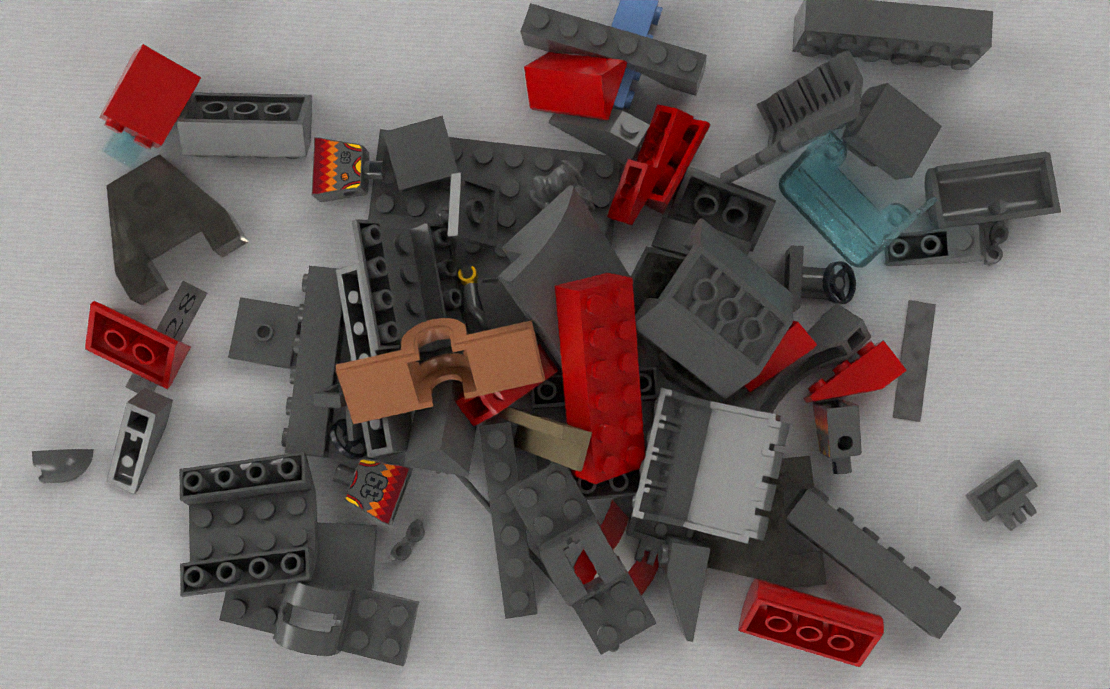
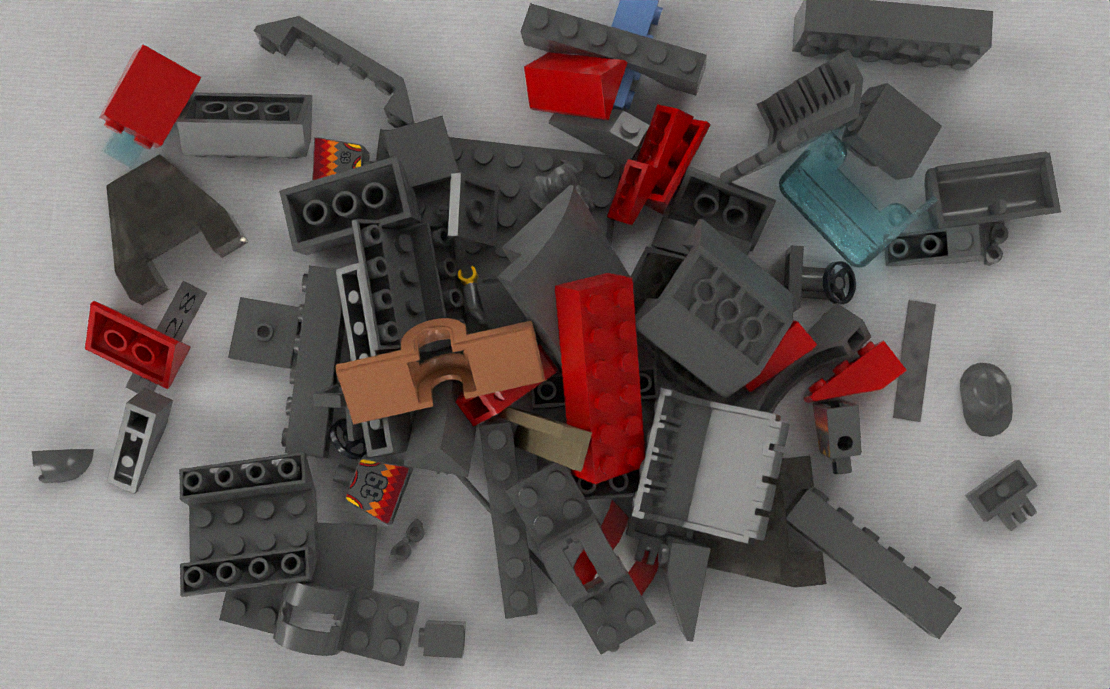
(283, 33): none -> dark grey slope
(323, 210): none -> dark grey slope
(442, 638): none -> dark grey brick
(810, 623): red brick -> none
(986, 399): none -> dark grey piece

